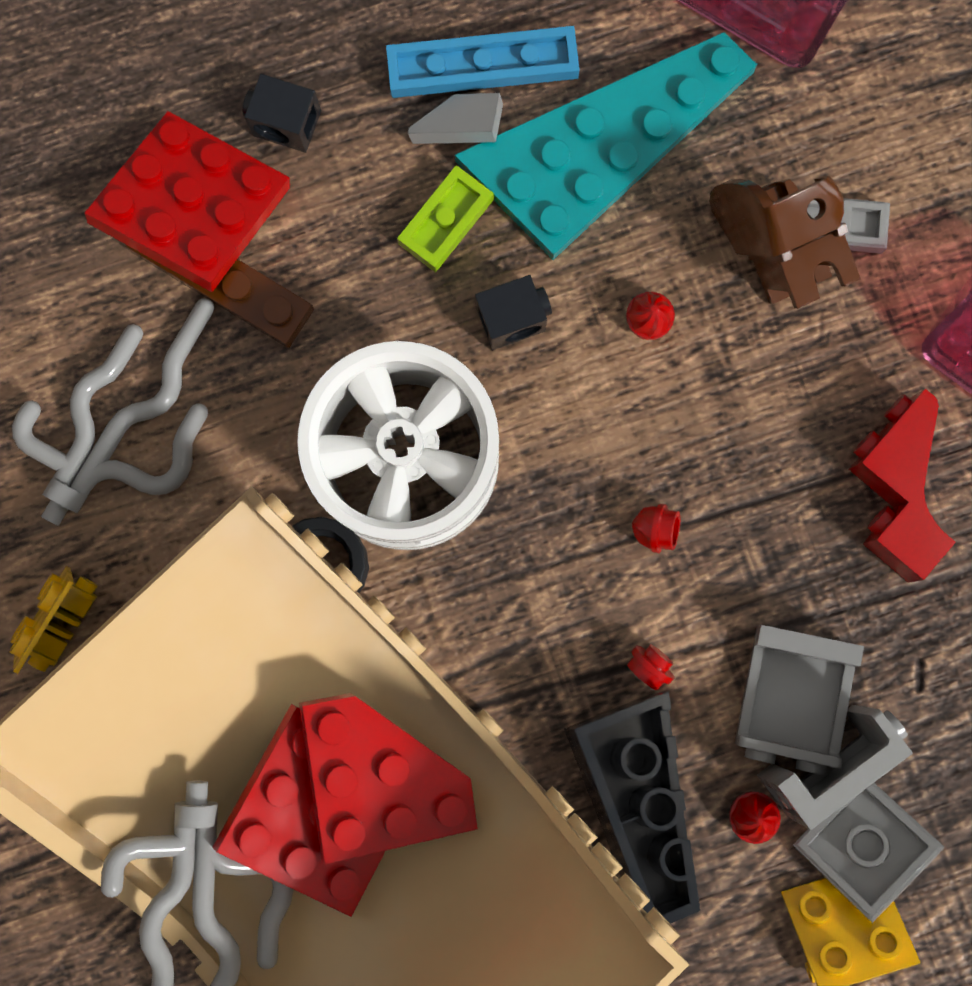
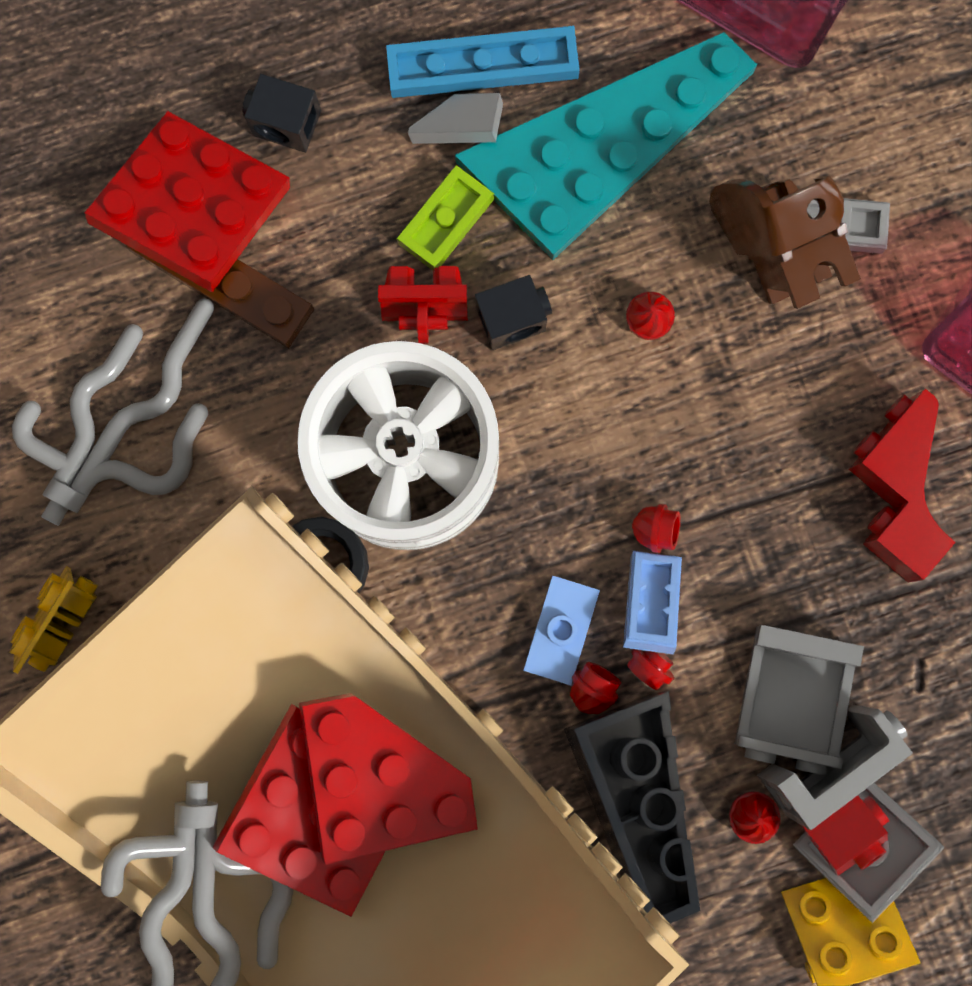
(423, 305): none -> red hips
(561, 630): none -> light blue plate
(594, 689): none -> red plate
(652, 602): none -> light blue plate
(851, 835): none -> red brick

